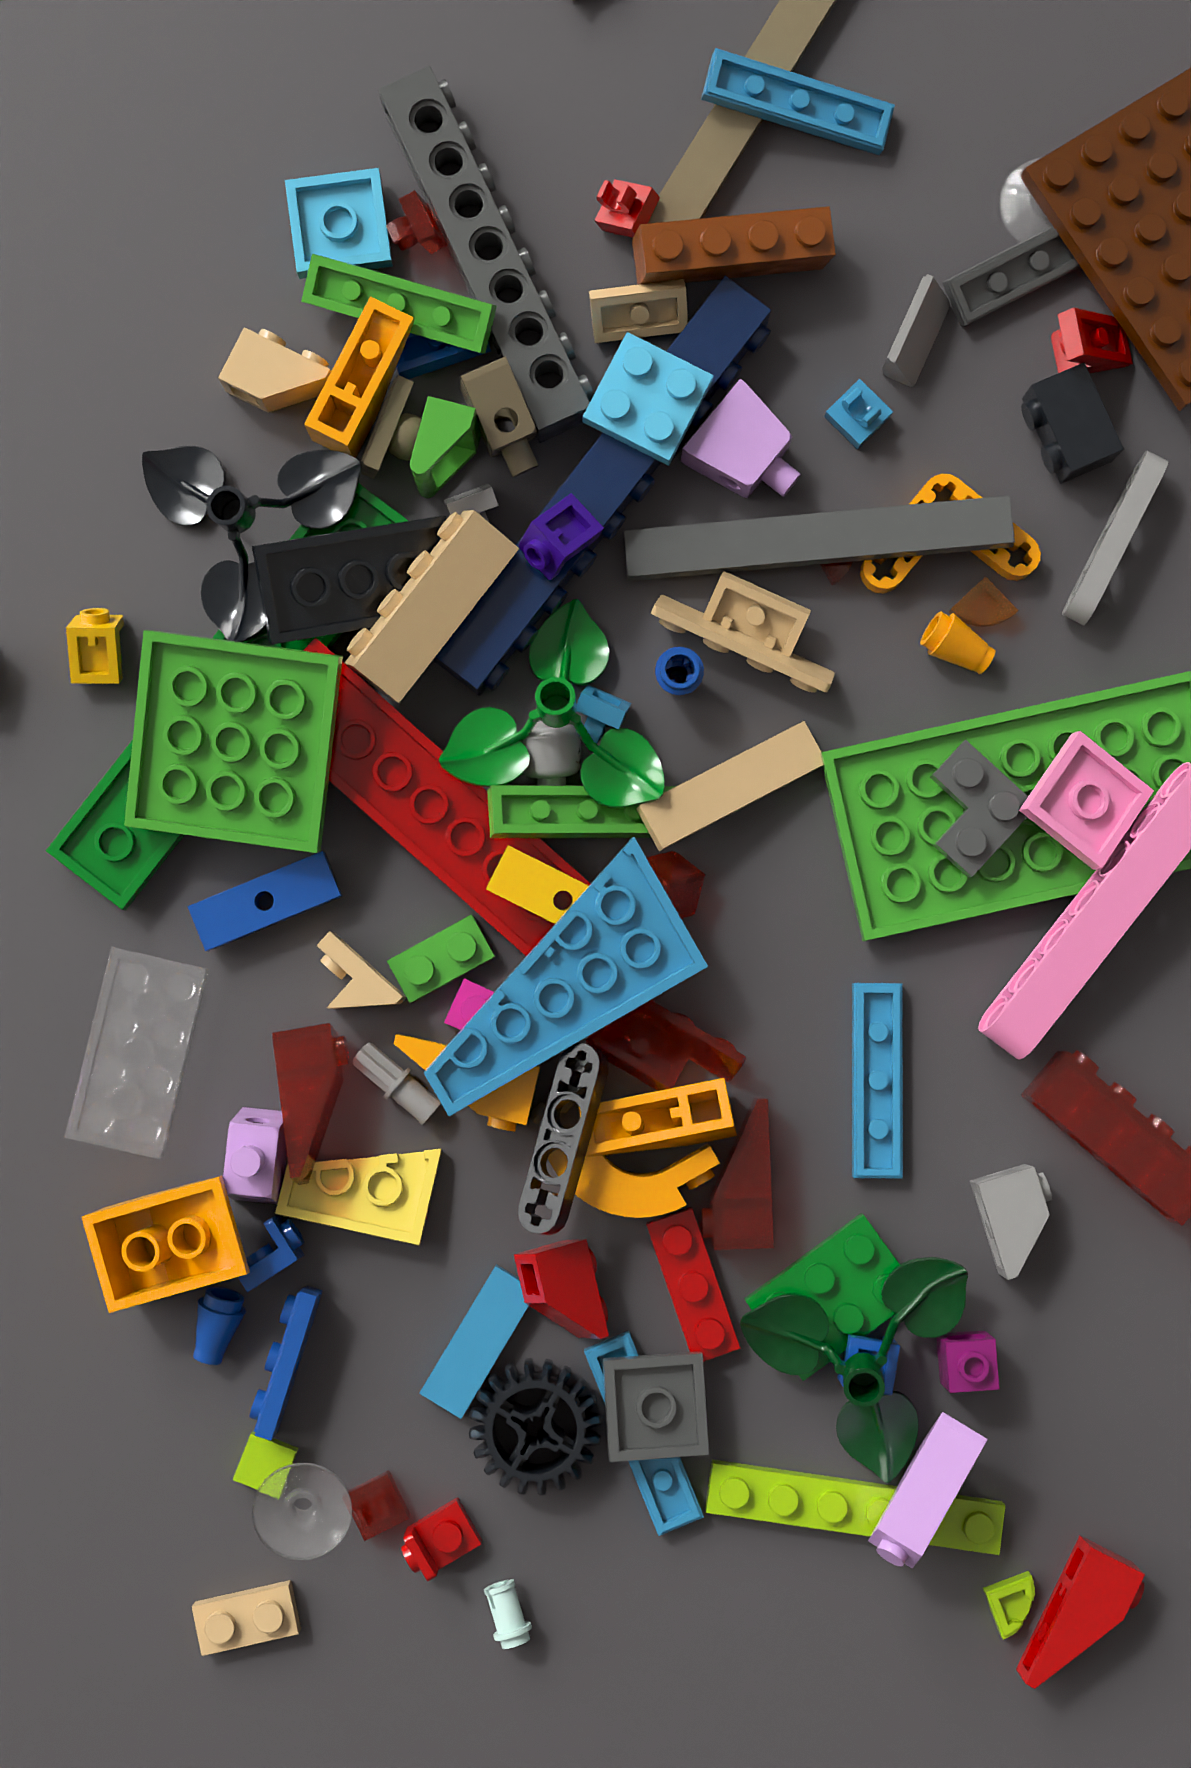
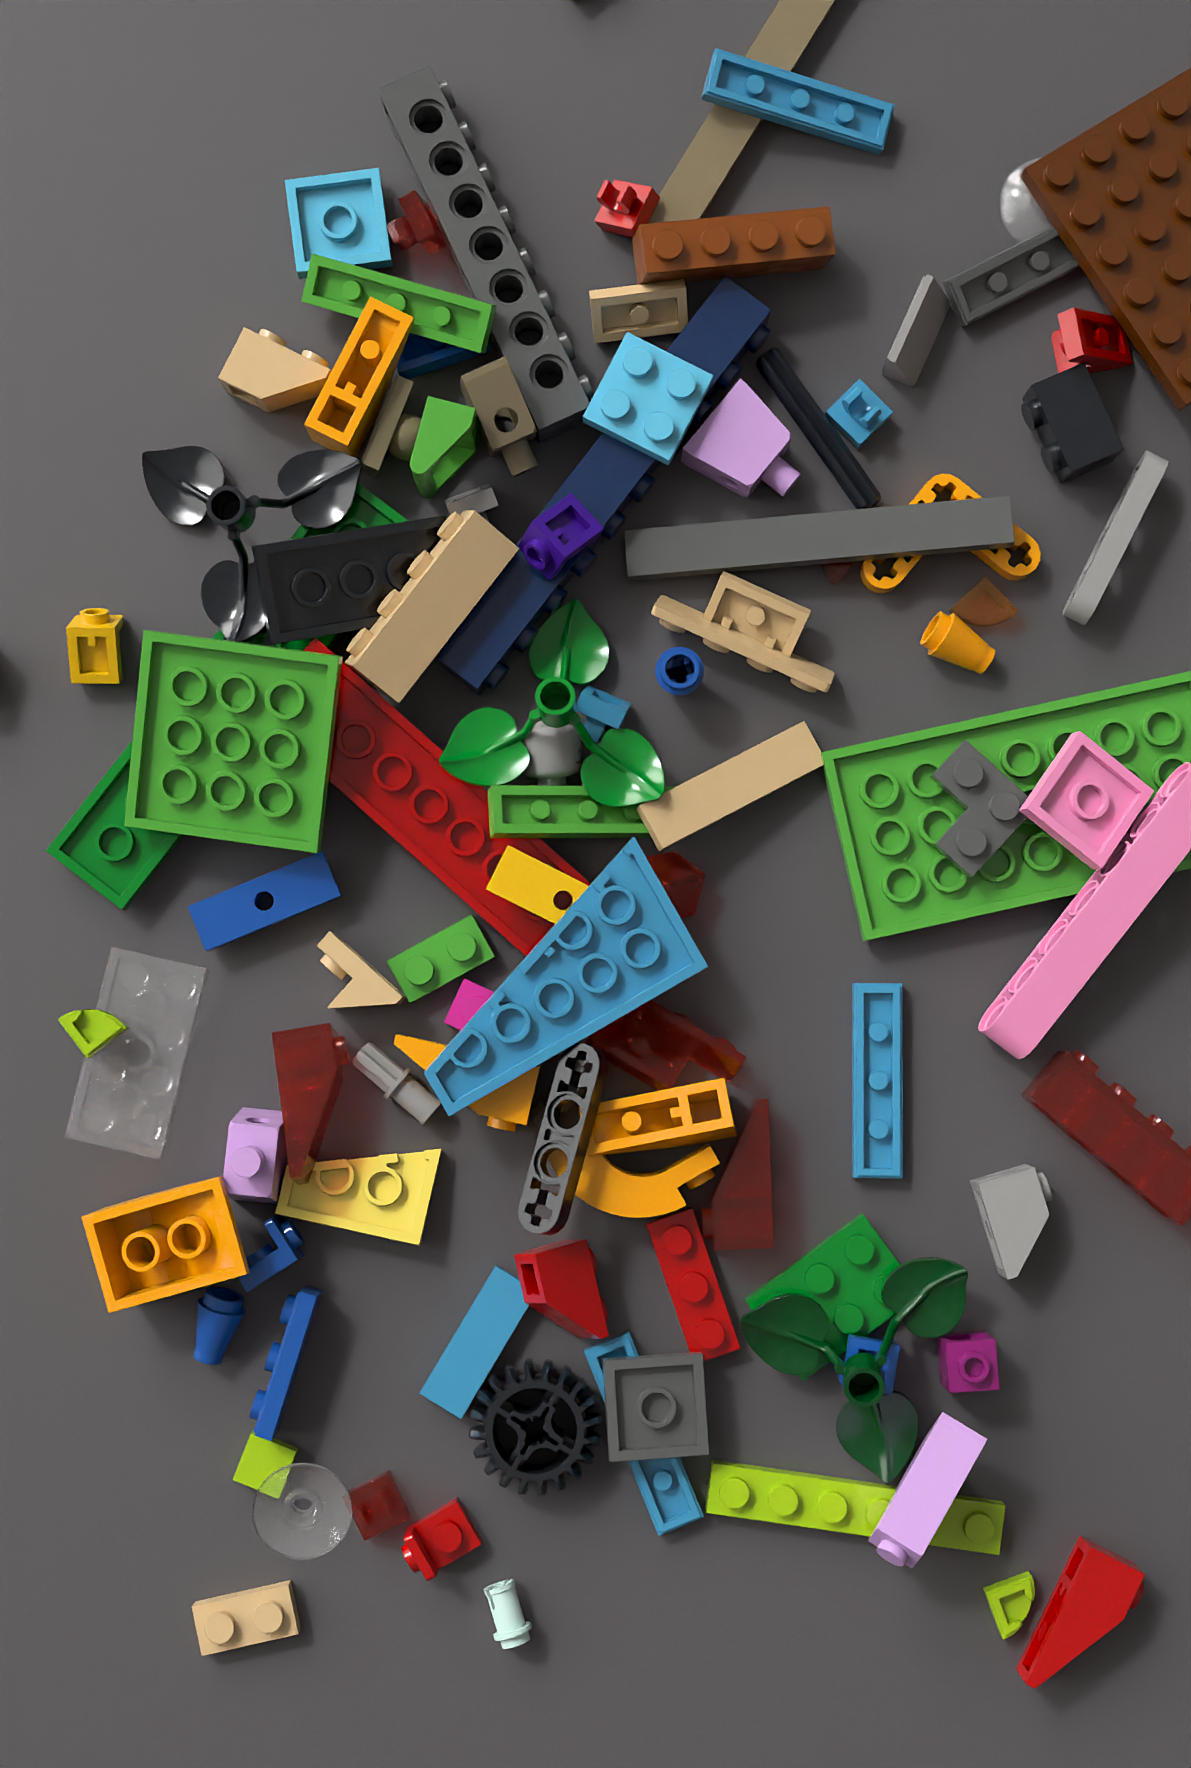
(92, 1029): none -> lime tile
(818, 429): none -> black axle

